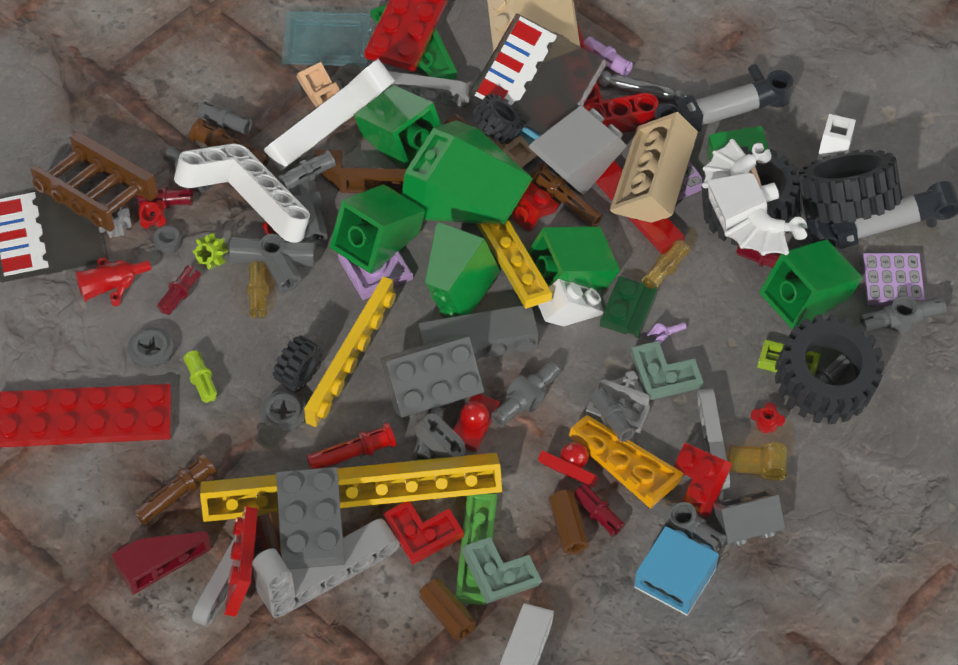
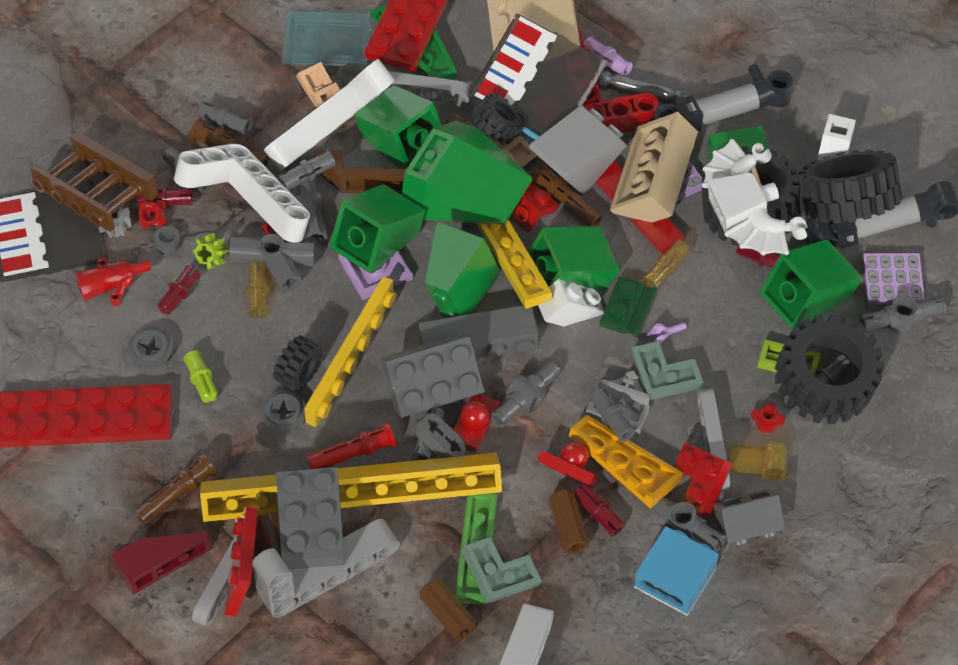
(422, 538): red plate -> none

